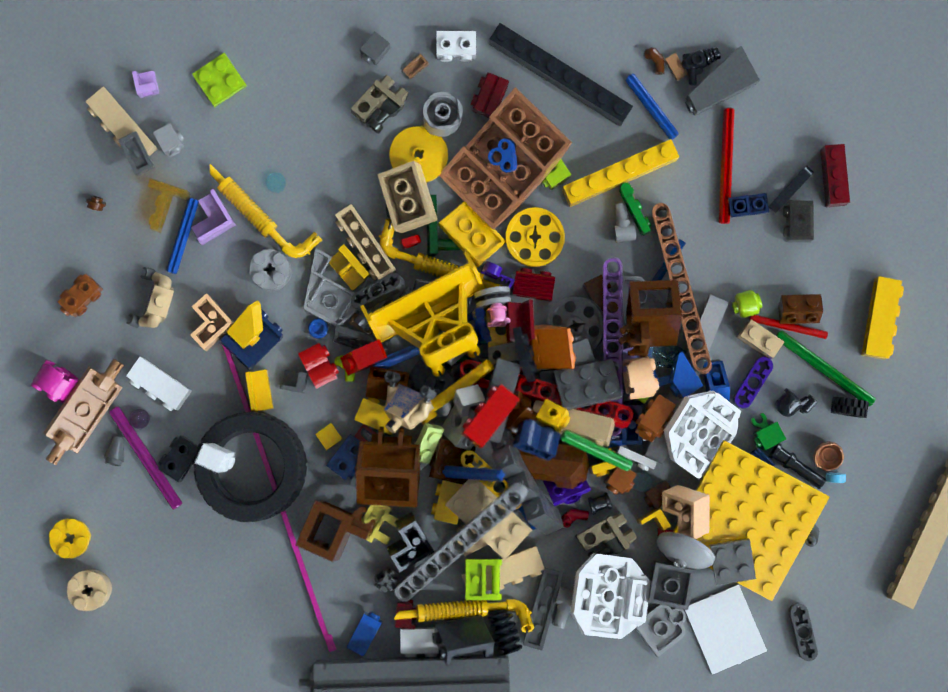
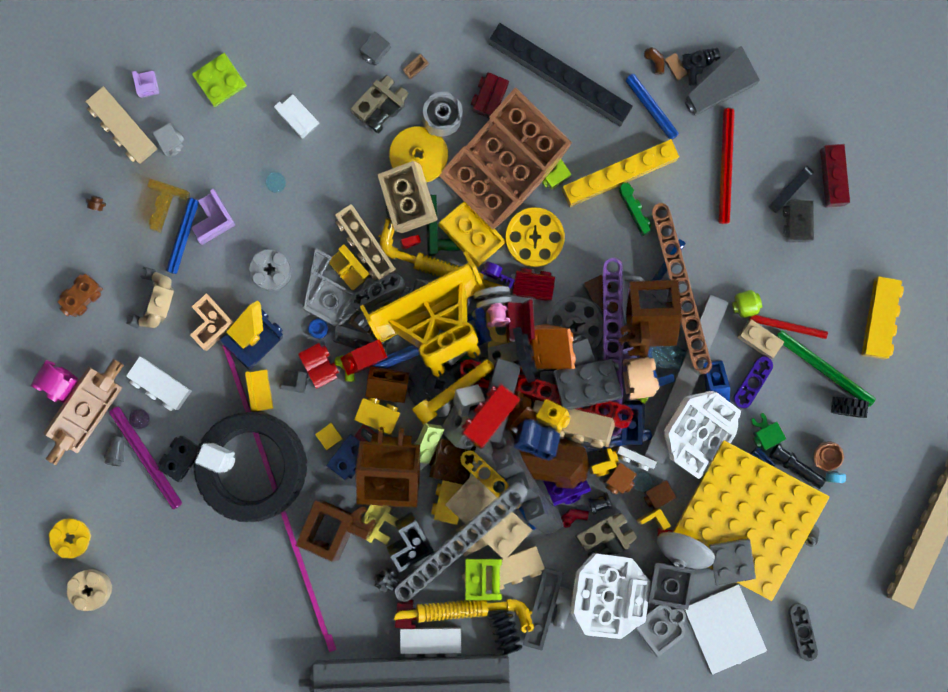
(136, 153): dark grey plate -> none
(259, 218): yellow piece -> none
(296, 116): none -> white panel
(364, 633): blue bracket -> none
(405, 405): tan torso -> none
(456, 45): white brick -> none
(462, 637): black panel -> none
(474, 473): blue axle -> none
(508, 155): blue piece -> none
(596, 450): green axle -> none
(624, 229): light grey pin -> none
(652, 423): dark orange brick -> none
(683, 377): blue slope -> none
(691, 509): light nougat brick -> none
(748, 205): dark blue slope -> none
(789, 404): black piece -> none
(800, 309): reddish brown brick -> none

